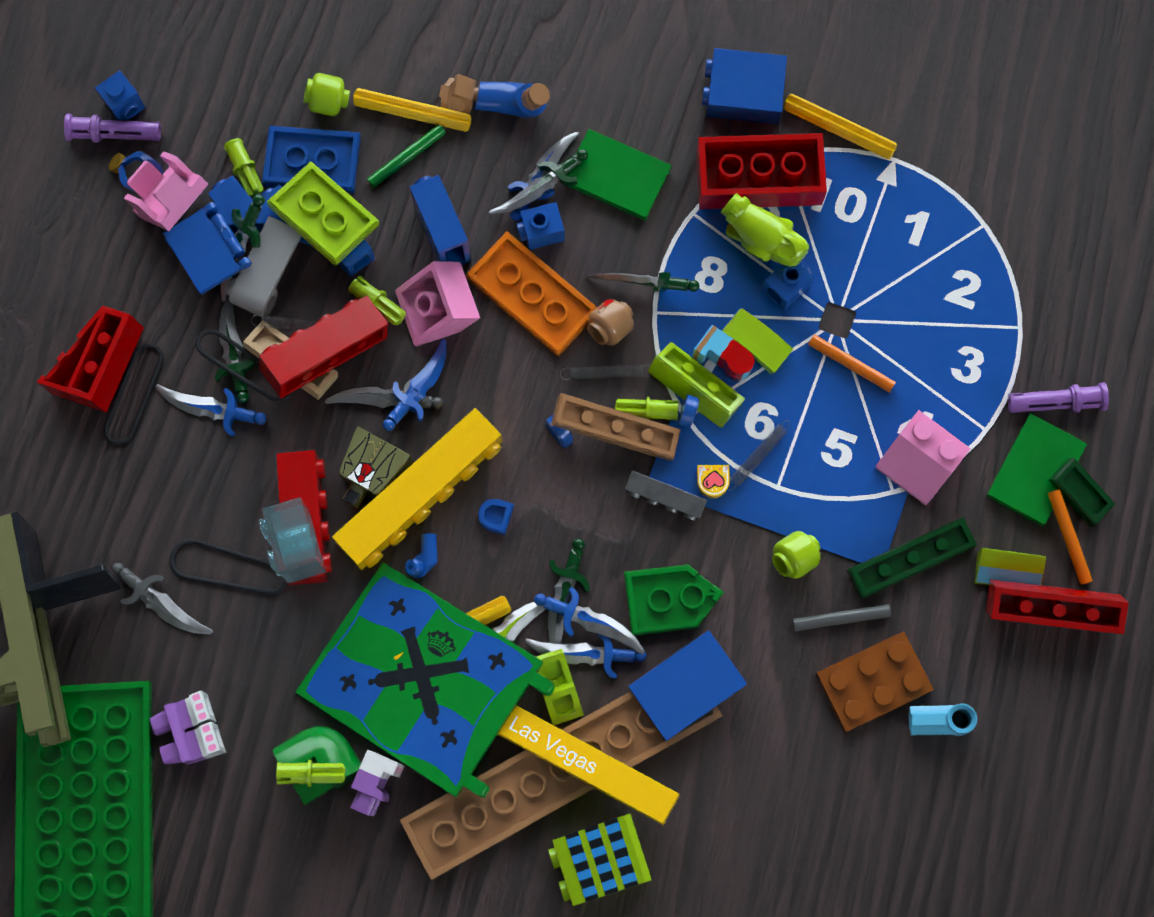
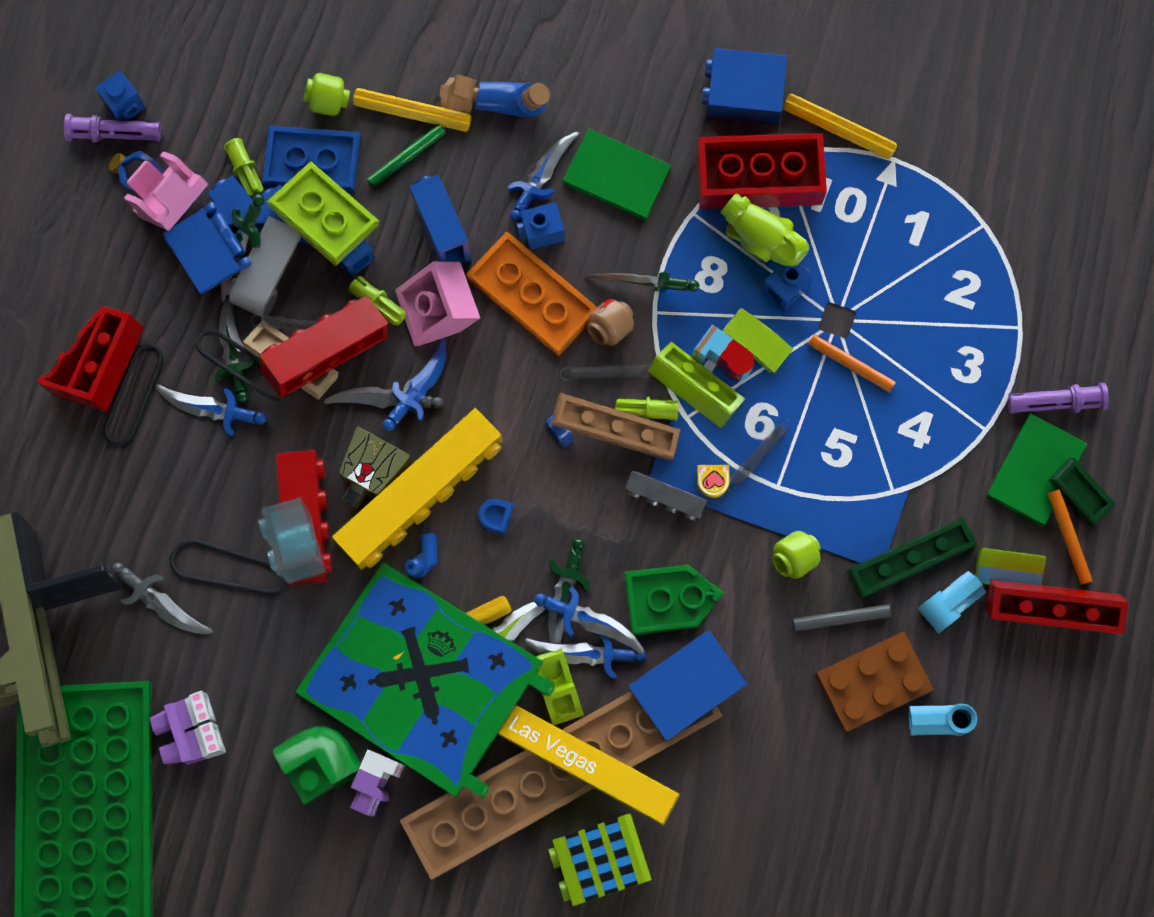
(310, 773): lime axle -> none
(540, 185): piece -> none
(688, 411): blue tile -> none
(922, 457): bright pink slope -> none
(946, 606): none -> medium azure piece

